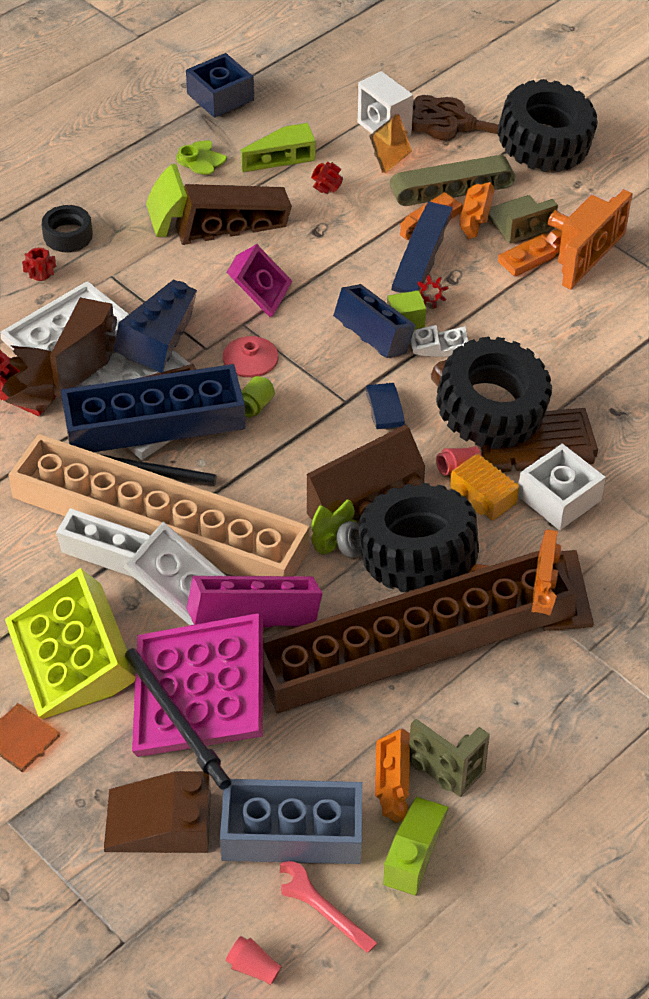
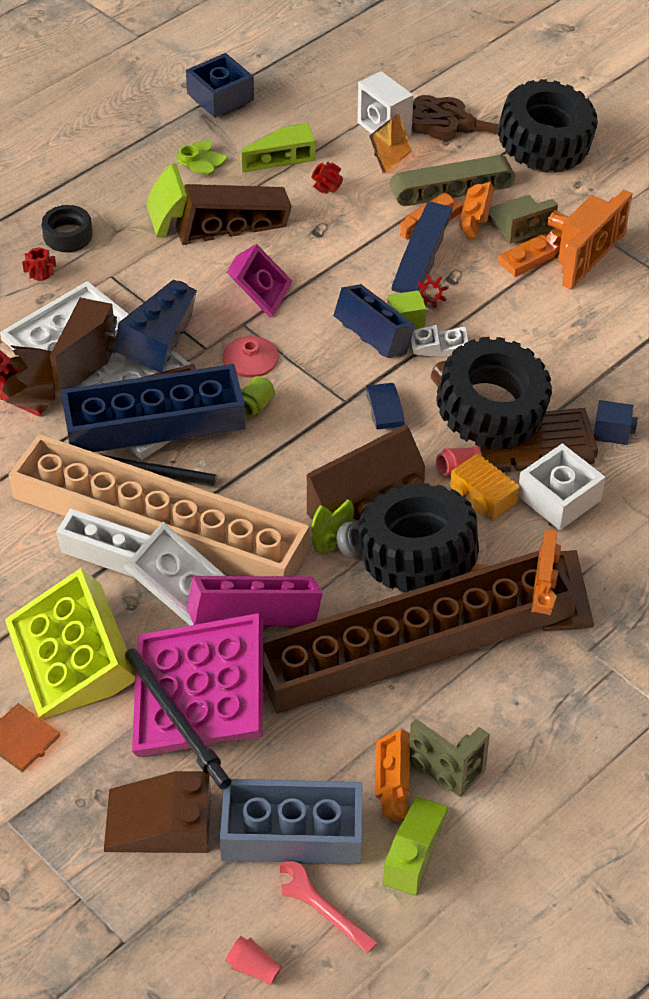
(614, 422): none -> dark blue brick

